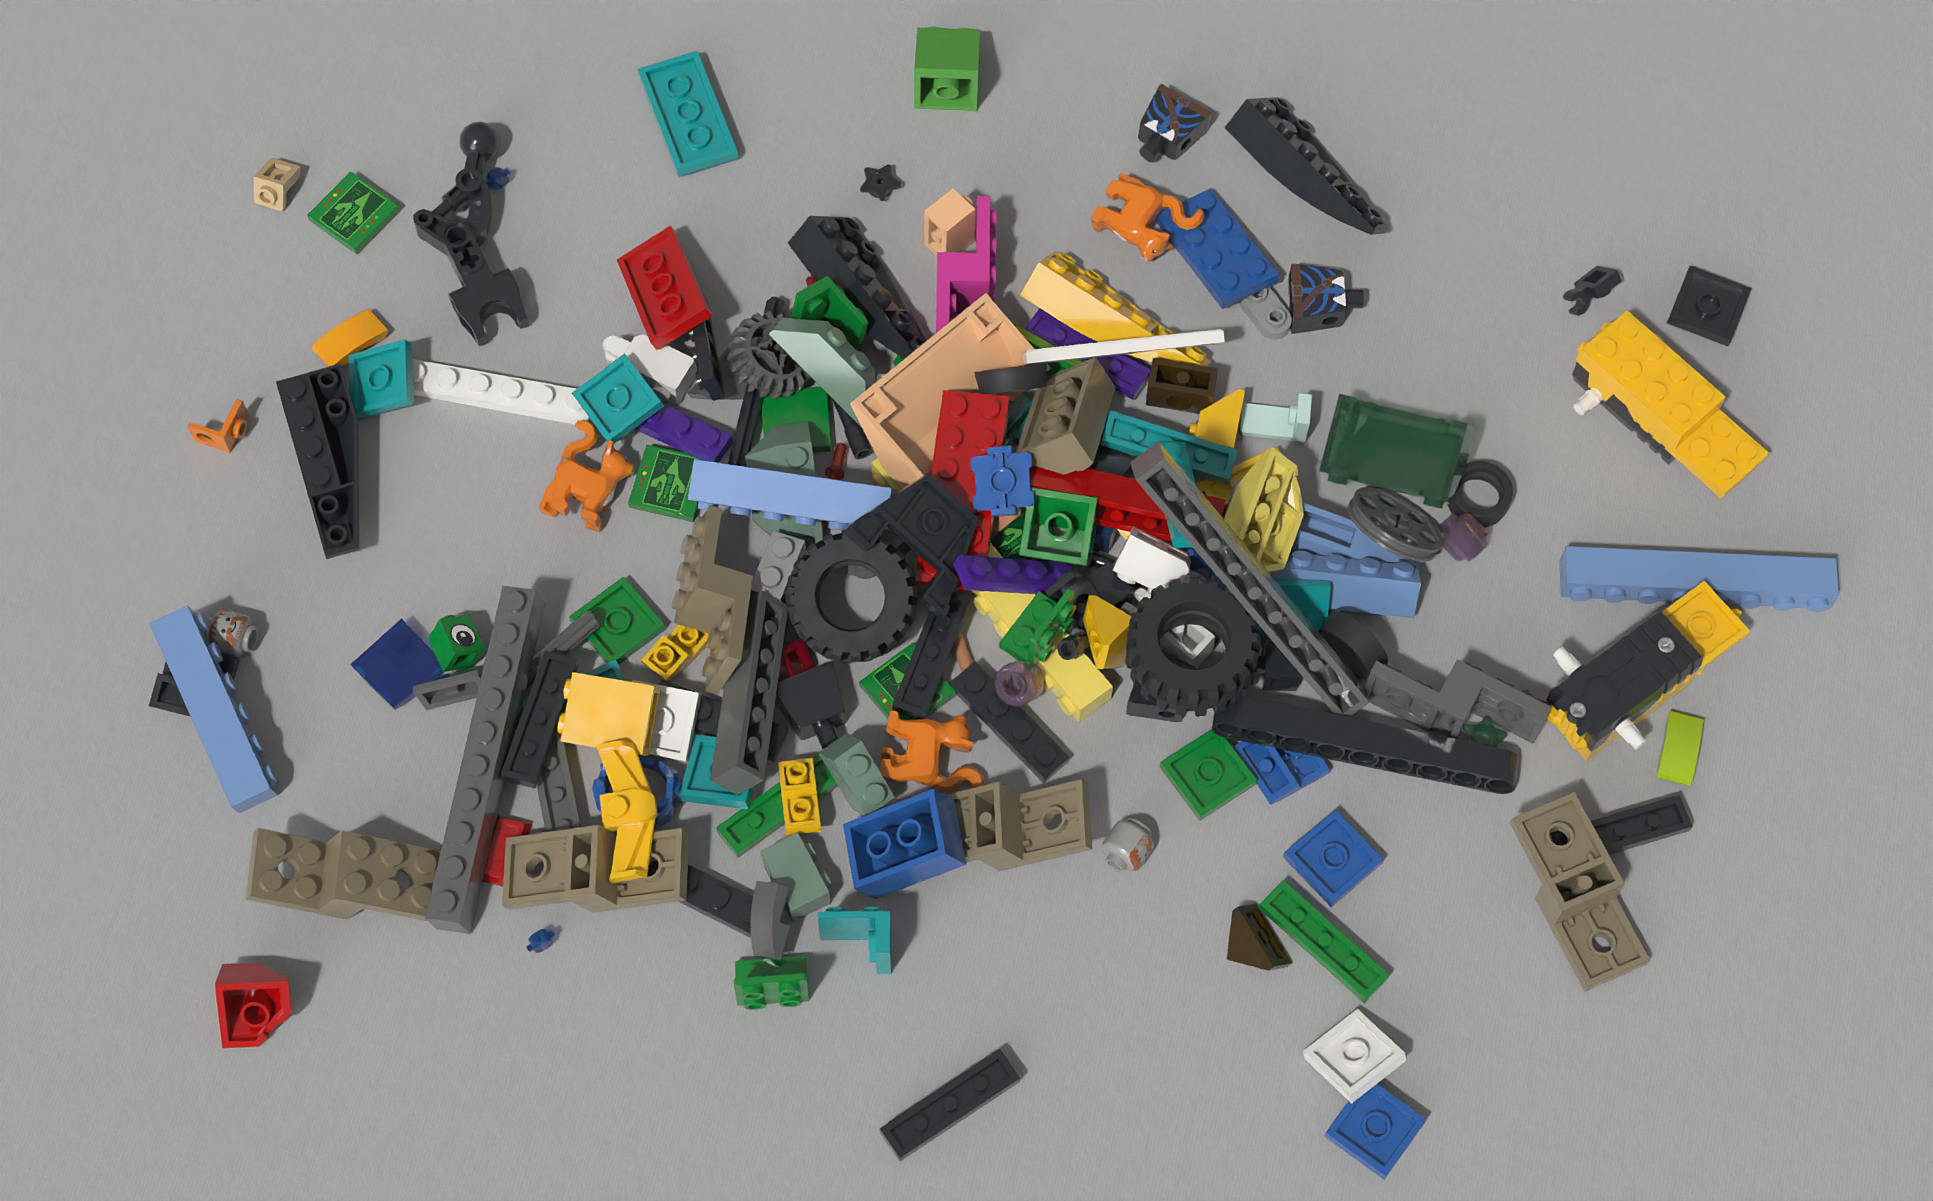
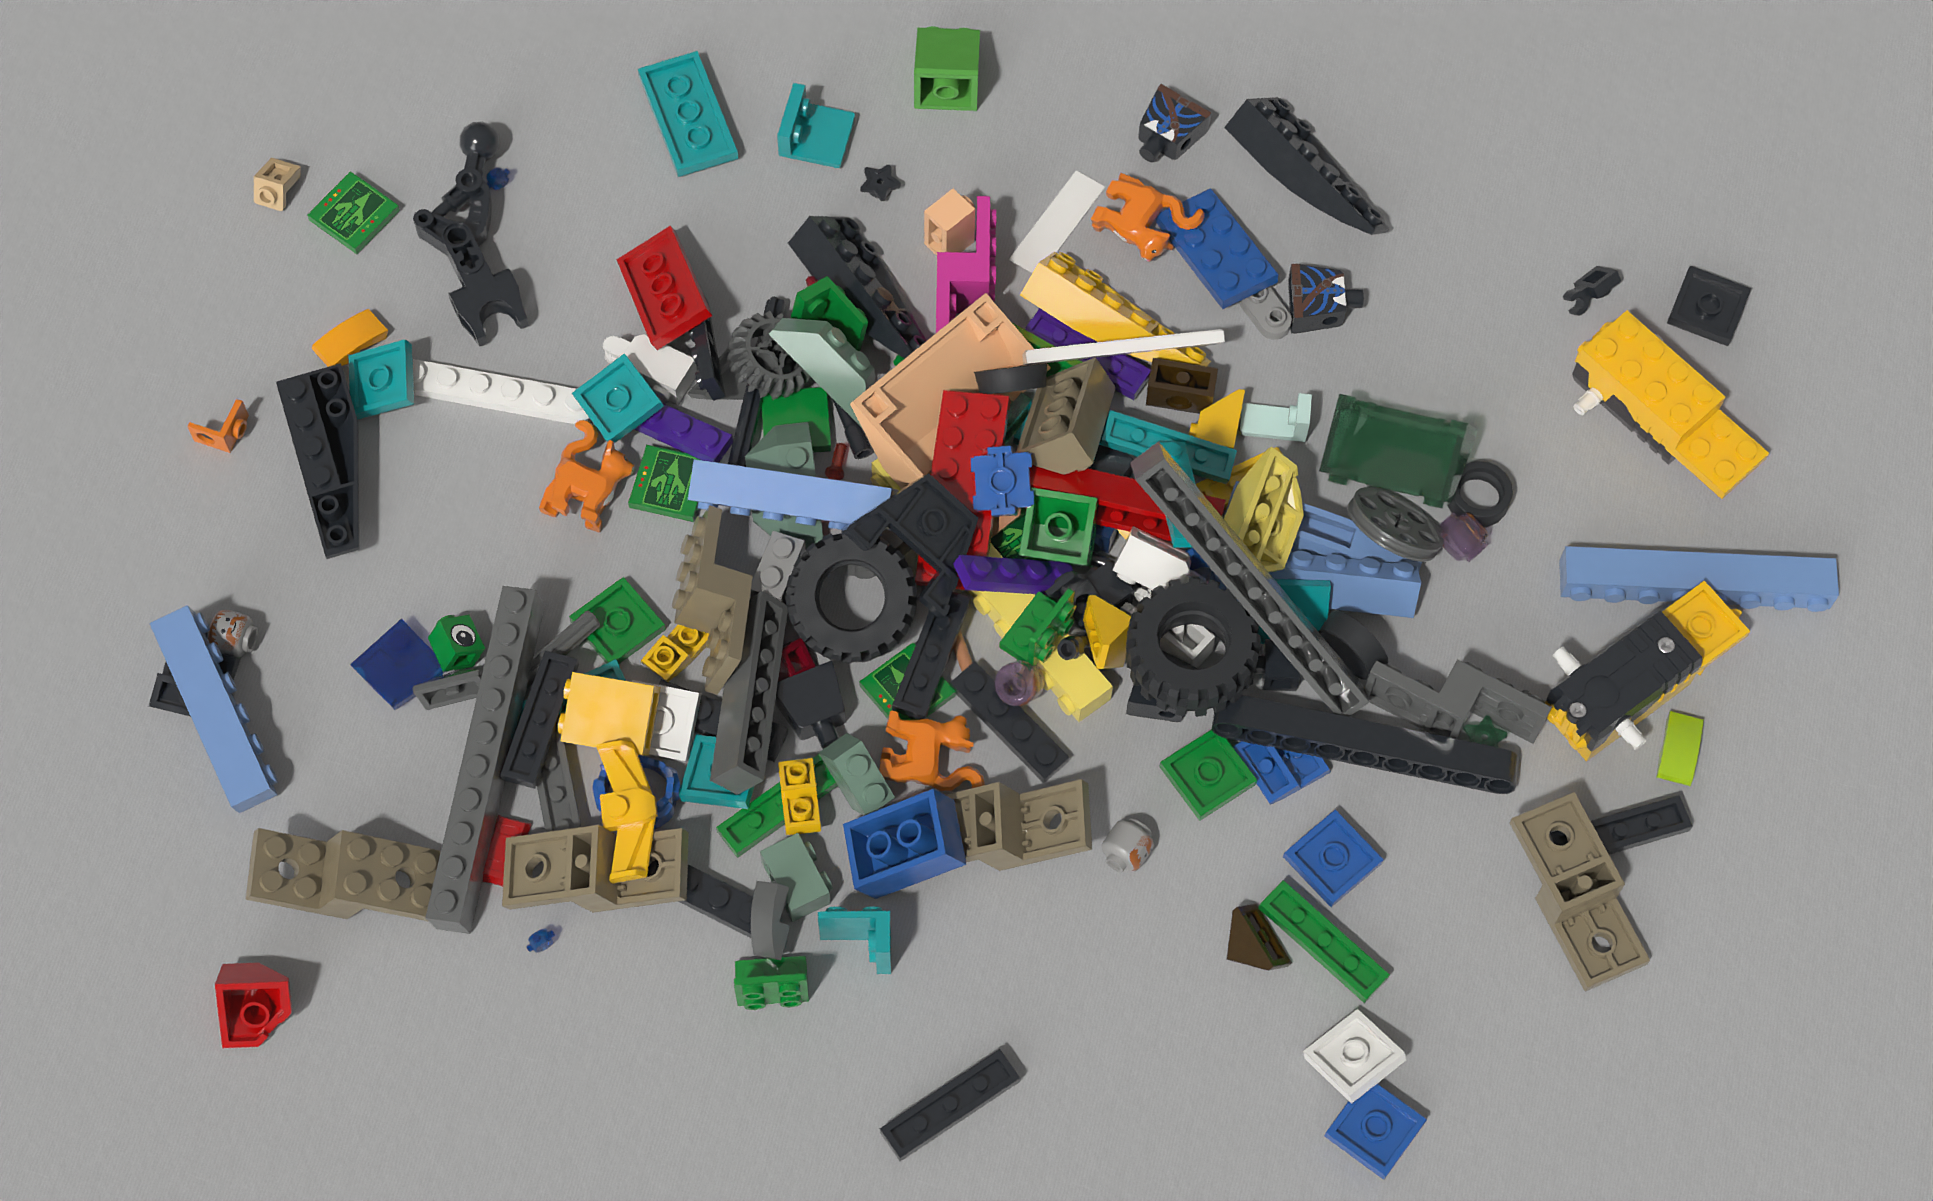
(813, 131): none -> teal bracket
(1057, 221): none -> white sticker

